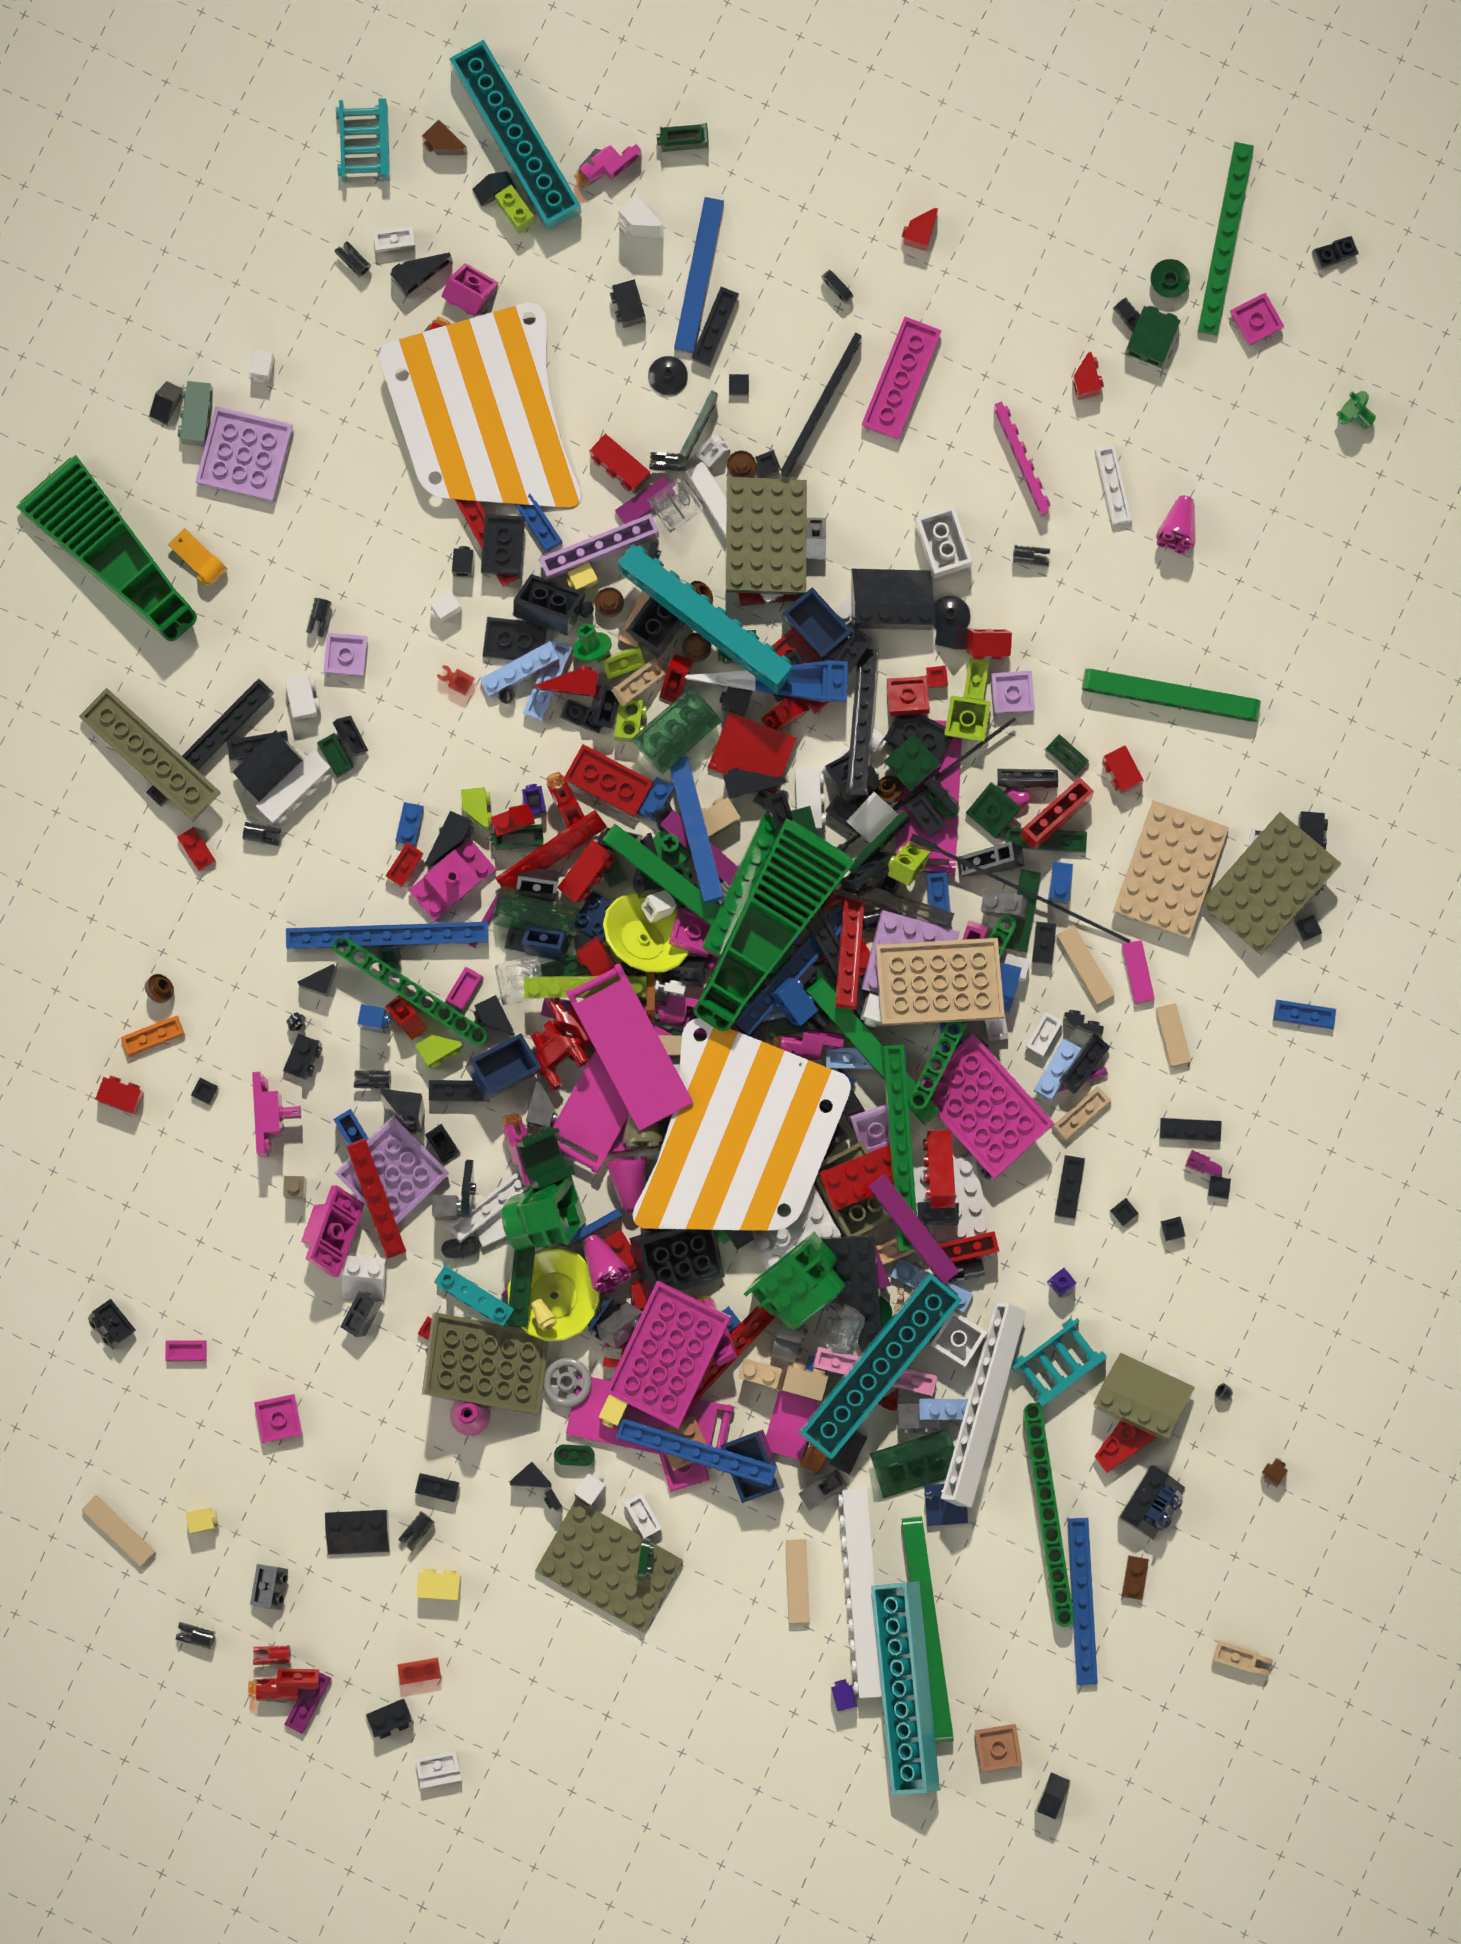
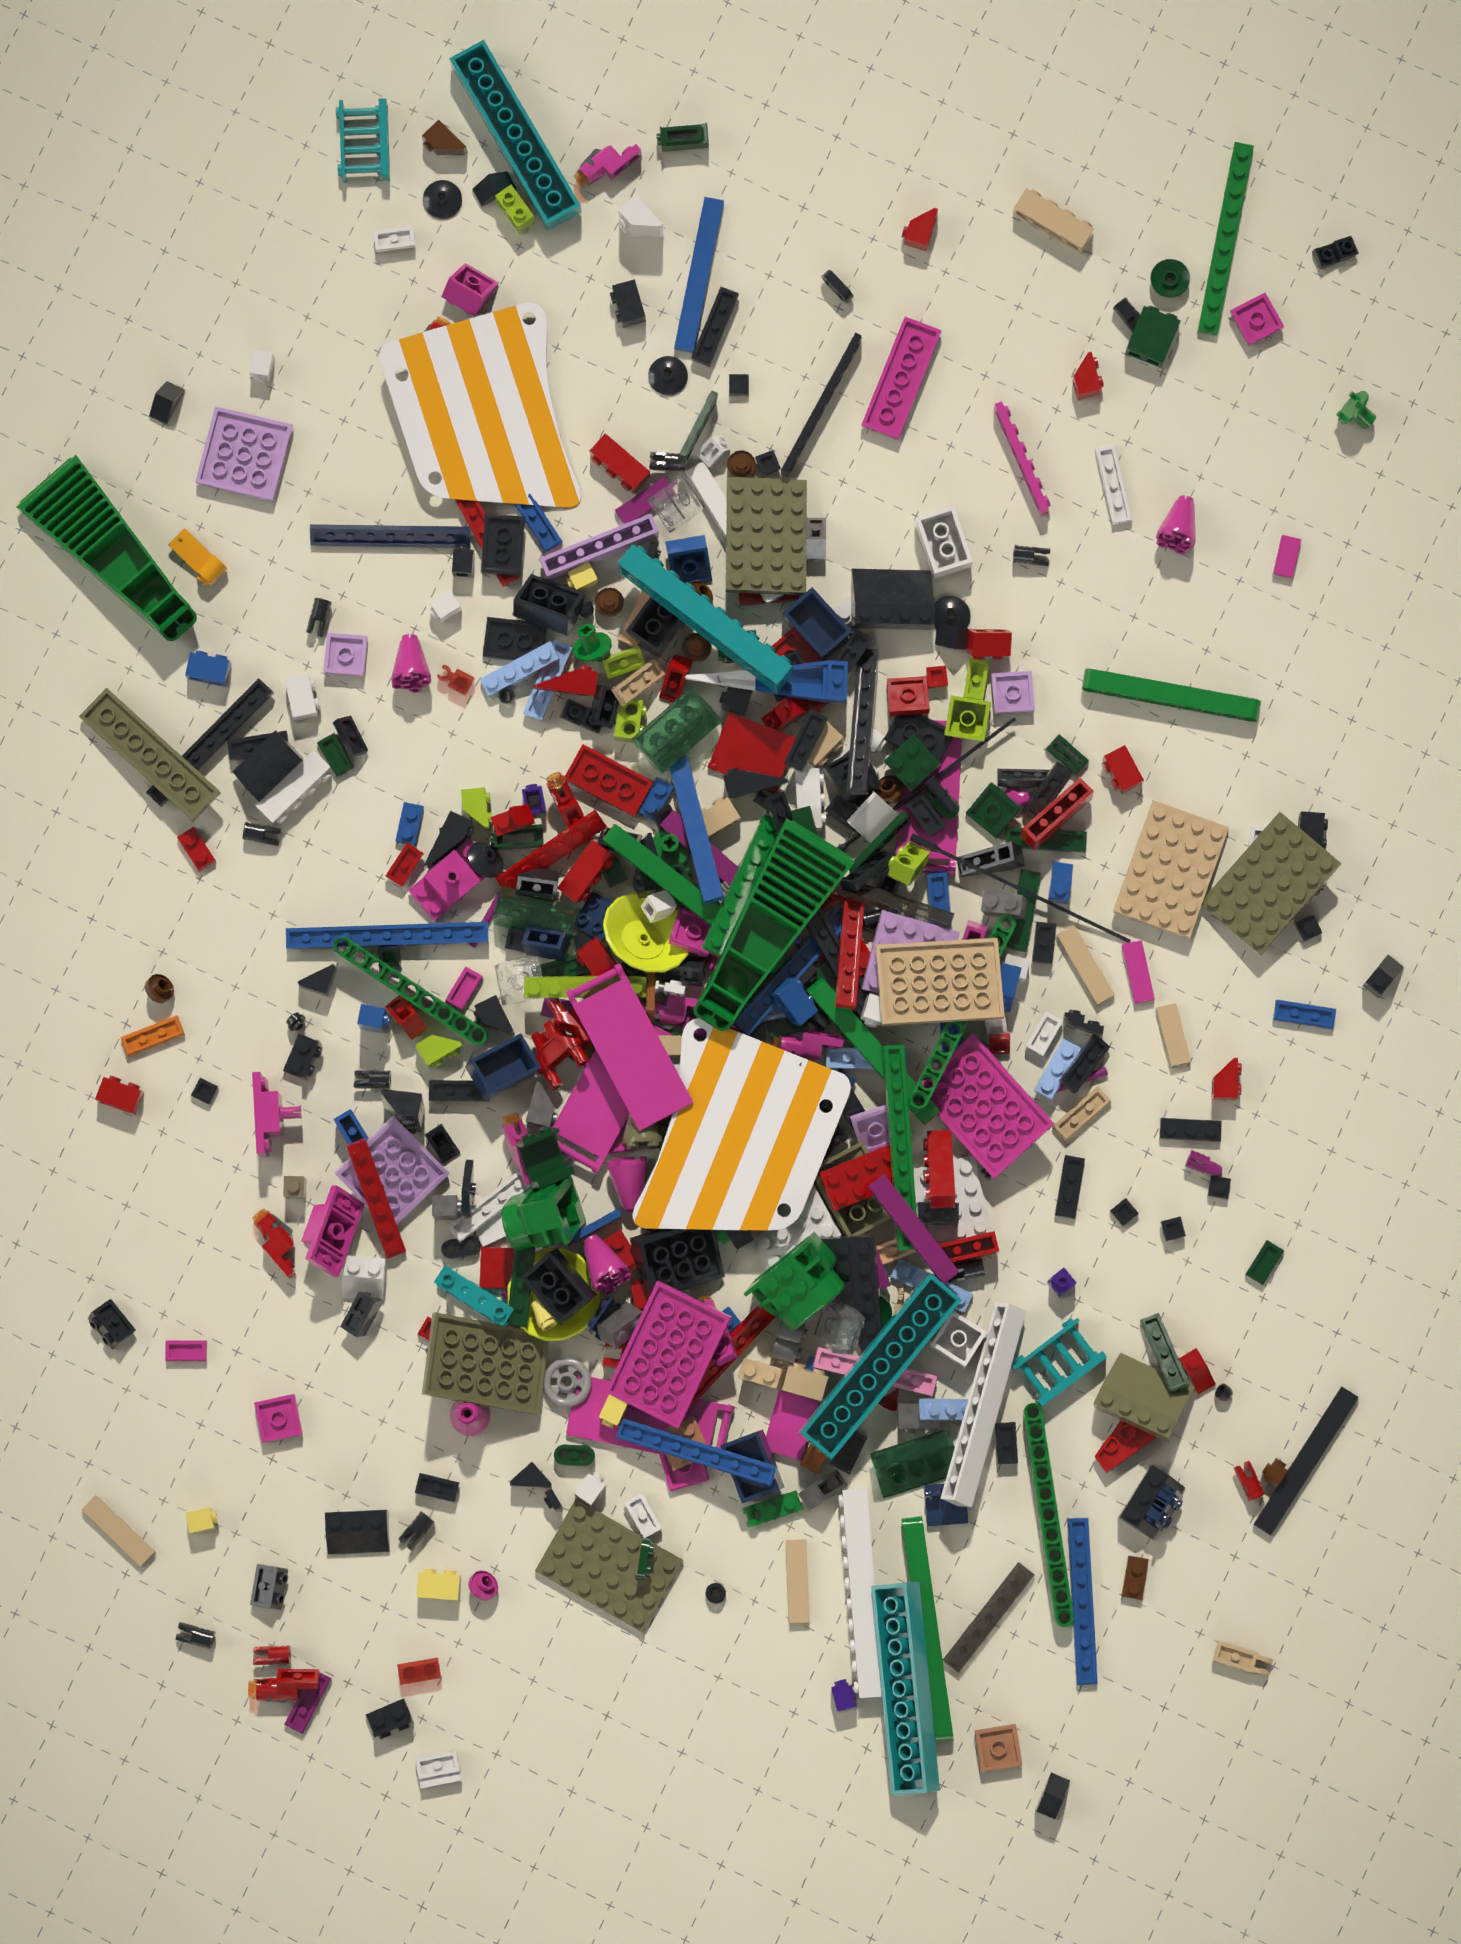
(195, 413): sand green brick -> none
(208, 668): none -> blue brick
(279, 1239): none -> red plate
(353, 260): black hinge -> none
(389, 536): none -> dark blue plate
(410, 666): none -> dark pink cone
(416, 272): black slope -> none
(442, 208): none -> black dish
(483, 1585): none -> dark pink plate
(485, 860): none -> black dish
(495, 1267): none -> red tile
(558, 1286): none -> black slope
(689, 559): none -> blue slope
(710, 1588): none -> black plate
(773, 1508): none -> green plate
(805, 741): none -> black plate
(829, 741): none -> tan brick
(988, 1617): none -> clear smoke plate
(999, 1043): none -> red tile
(1006, 1443): none -> black plate
(1048, 789): none -> black tile
(1053, 220): none -> tan brick
(1164, 1353): none -> dark green tile
(1197, 1371): none -> red slope
(1225, 1083): none -> red slope
(1252, 1485): none -> red hinge
(1264, 1262): none -> dark green tile
(1287, 556): none -> dark pink tile
(1306, 1460): none -> black tile
(1383, 976): none -> black slope

